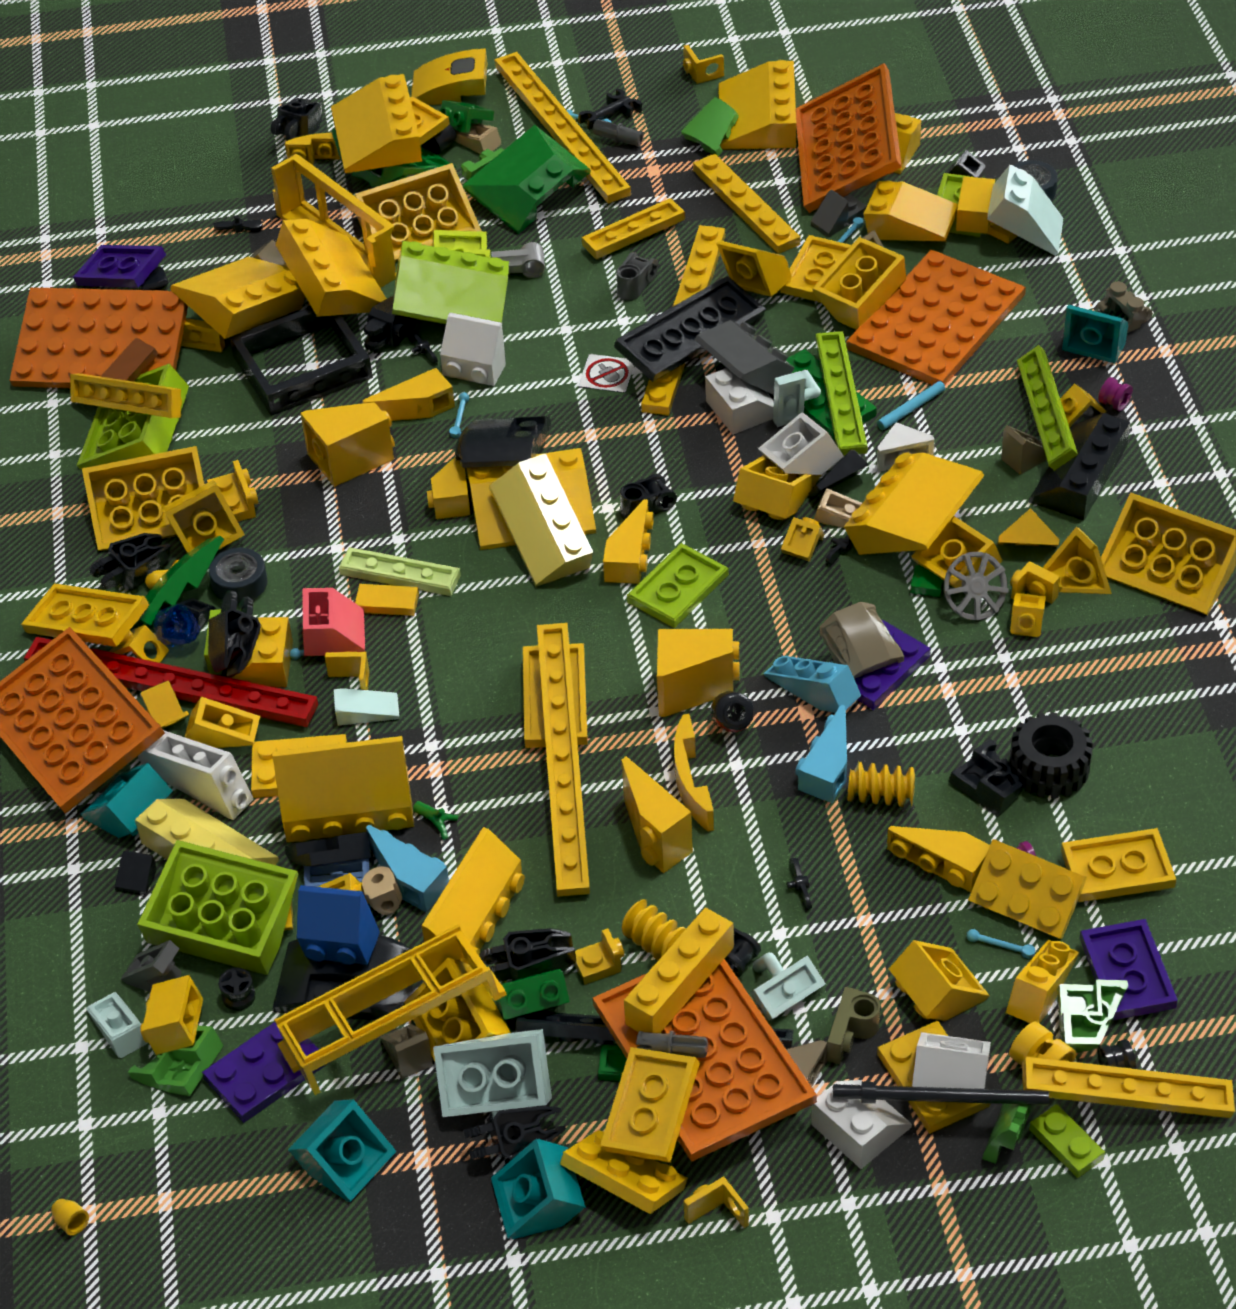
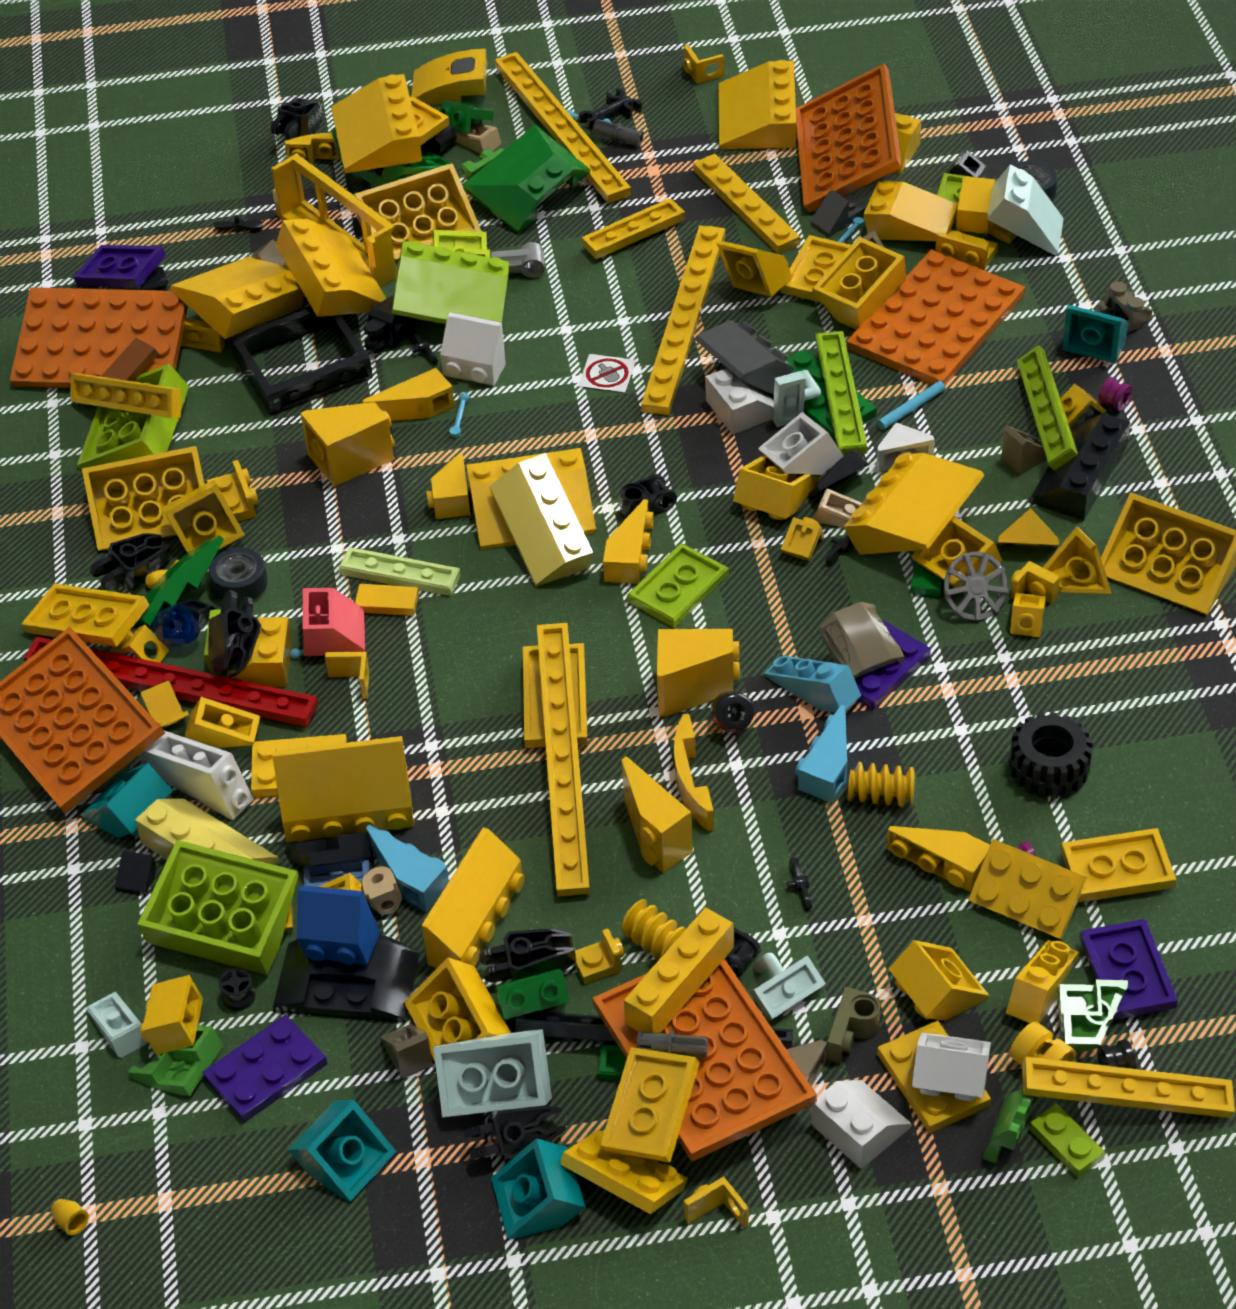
(152, 967): dark grey slope -> none
(364, 706): light aqua slope -> none
(373, 987): yellow piece -> none
(436, 816): green bar -> none
(500, 441): black slope -> none
(635, 276): dark grey piece -> none
(669, 337): black plate -> none
(711, 126): bright green slope -> none
(869, 1093): black bar -> none
(966, 248): none -> yellow bracket
(987, 779): black slope -> none
(1027, 950): medium azure hinge -> none

